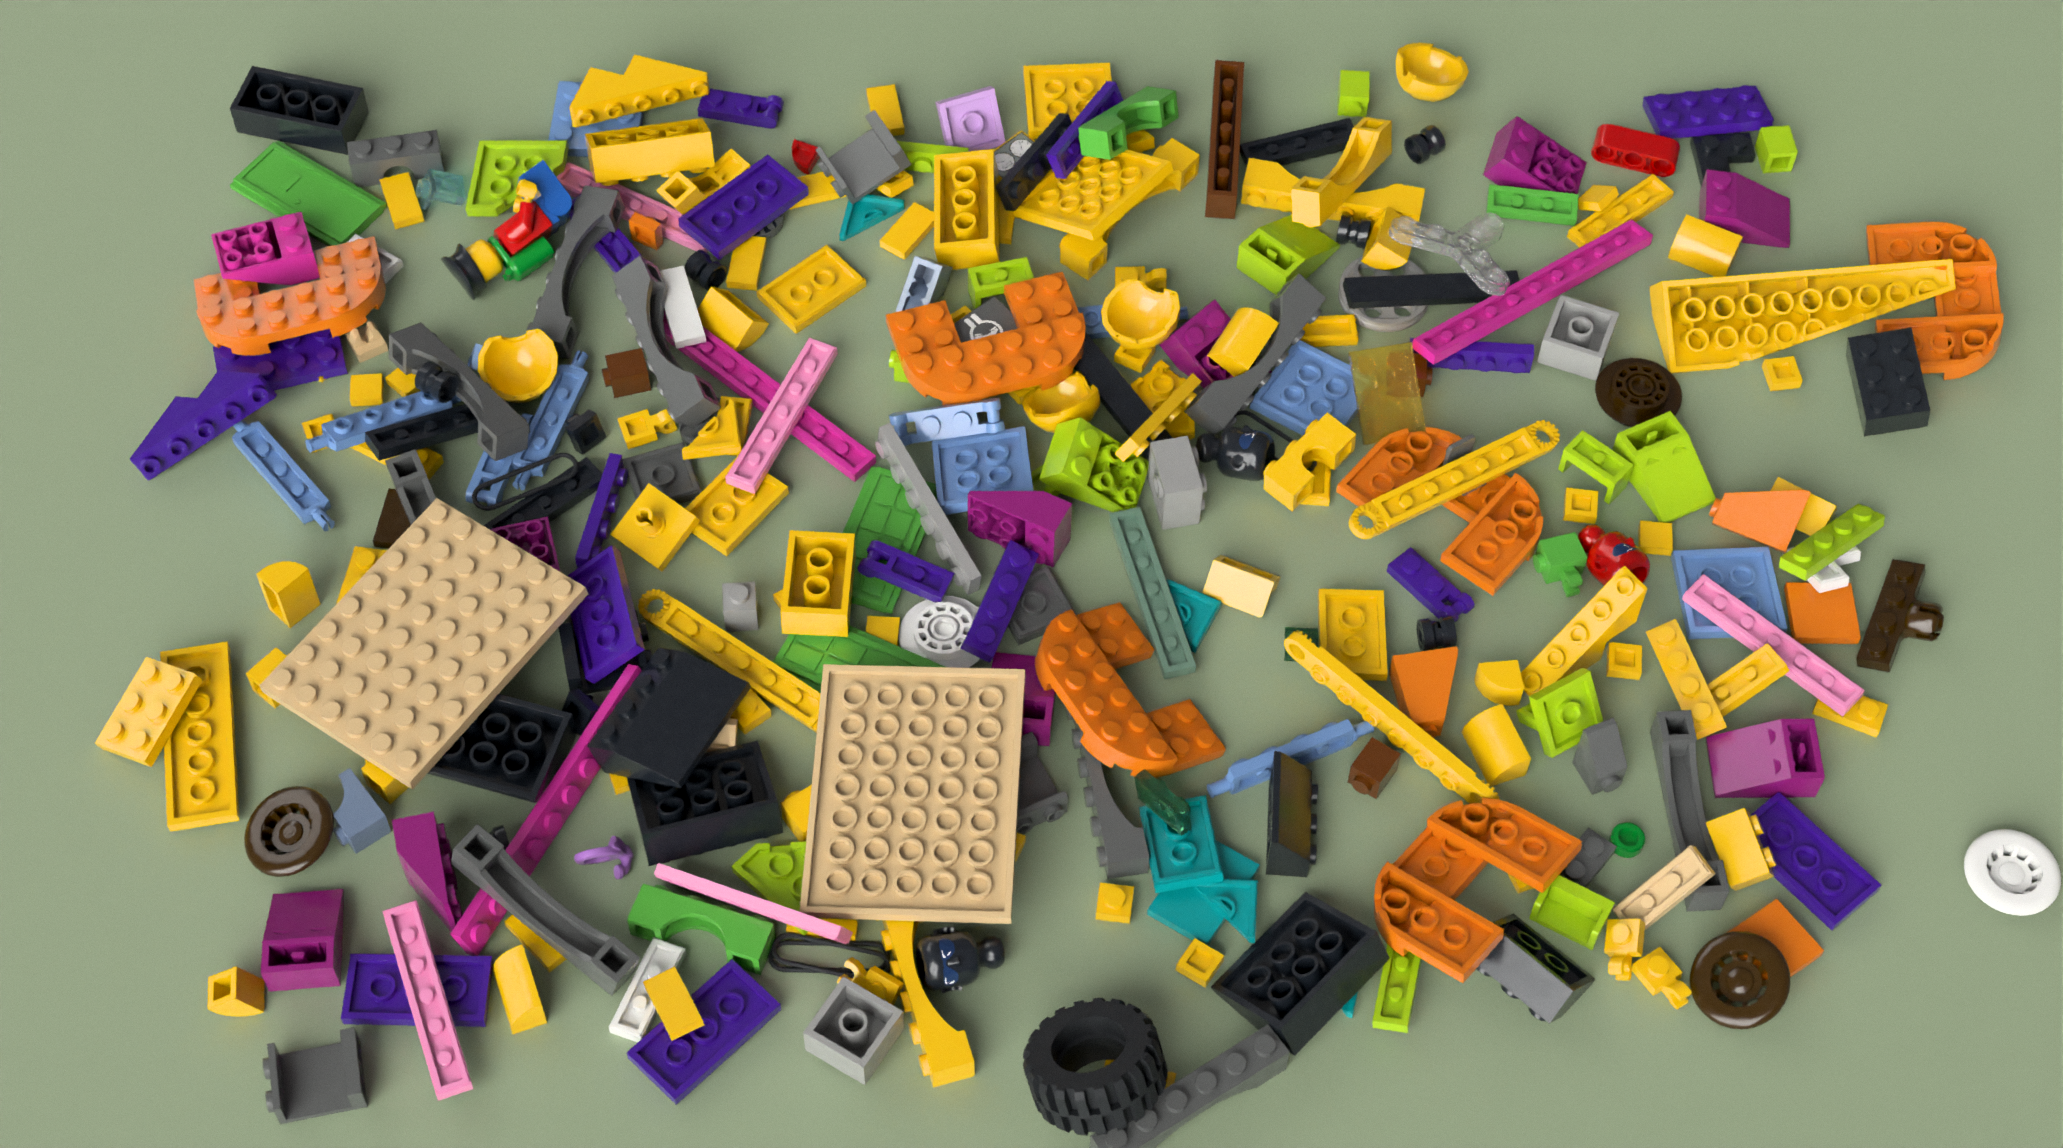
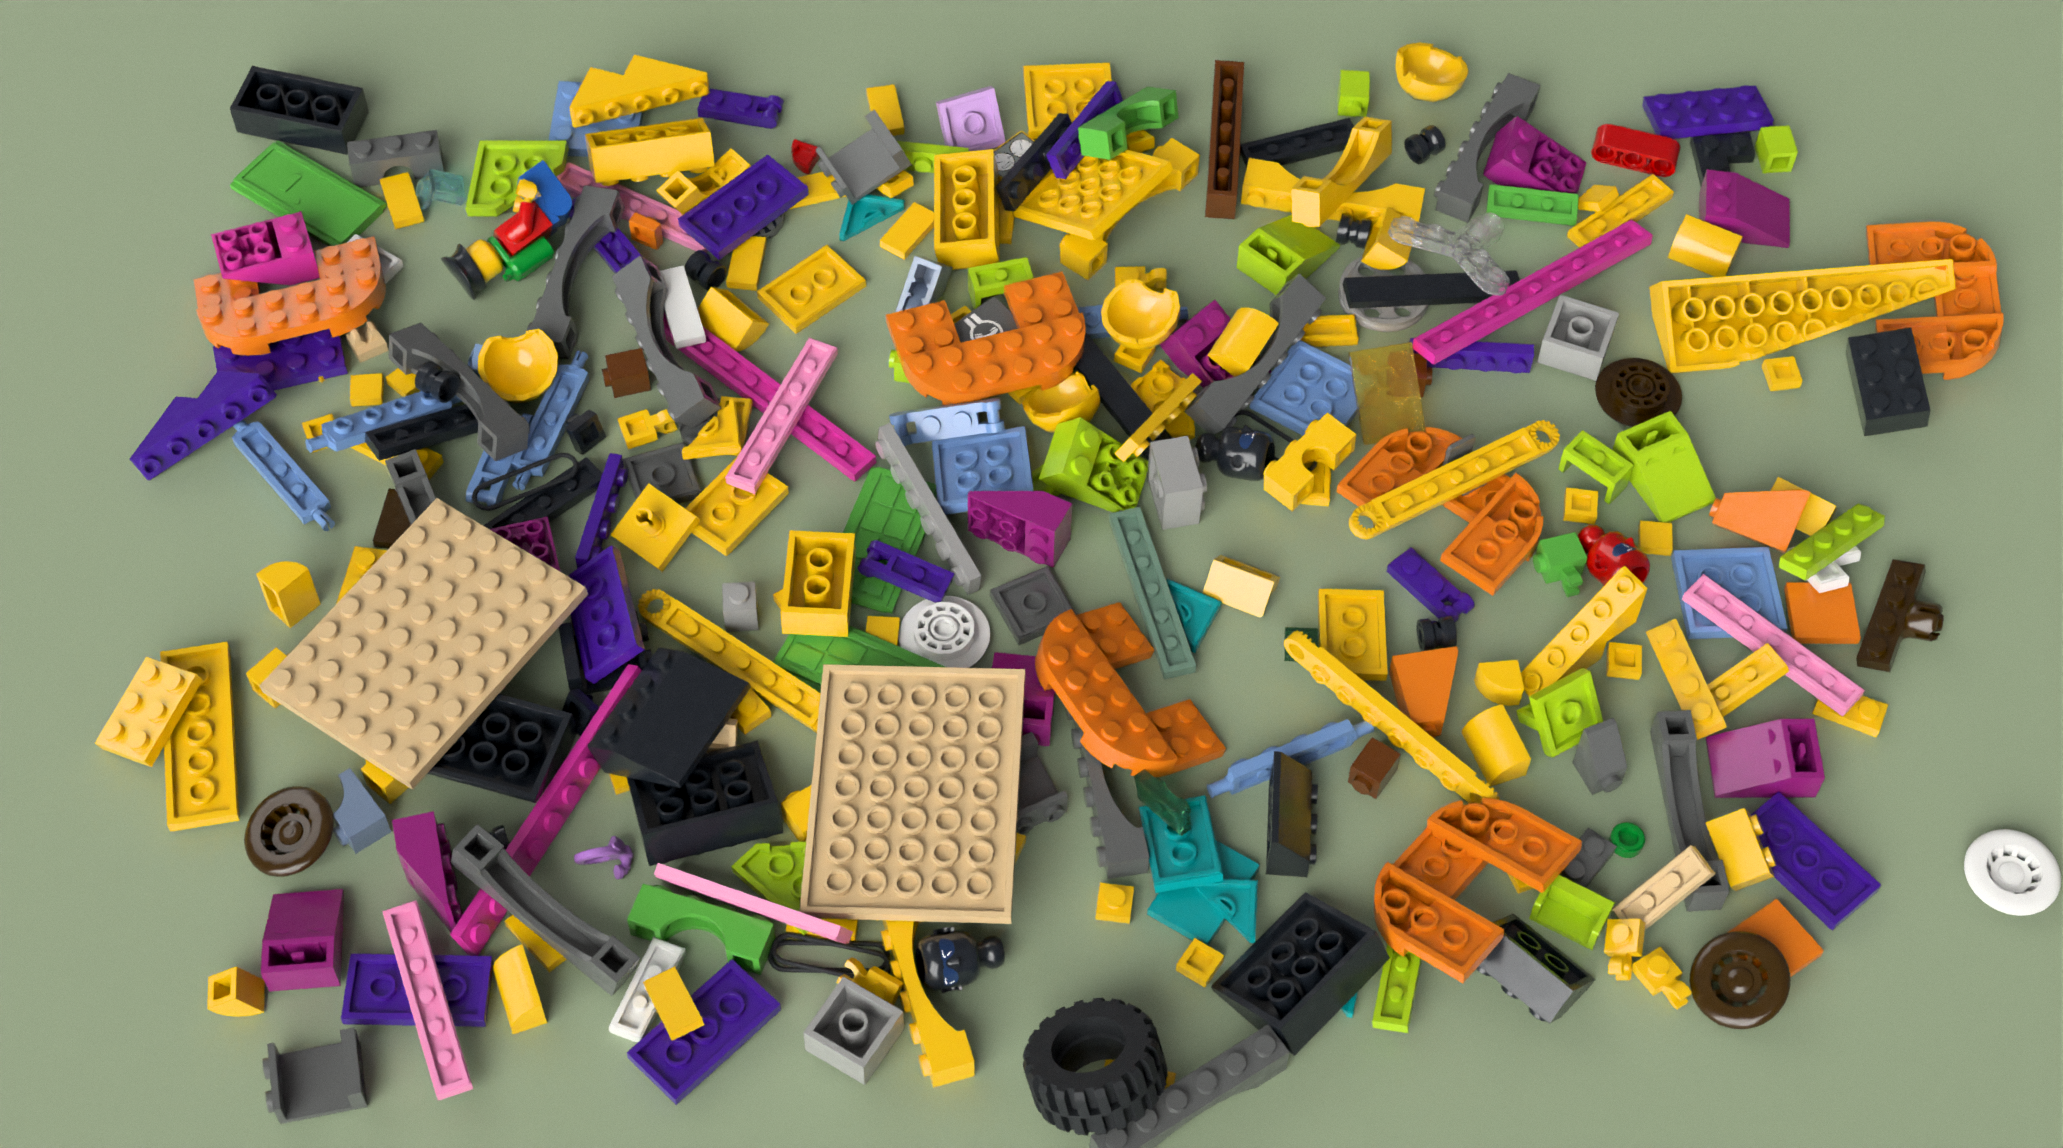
(999, 601): dark purple plate -> none
(1461, 191): none -> dark grey arch

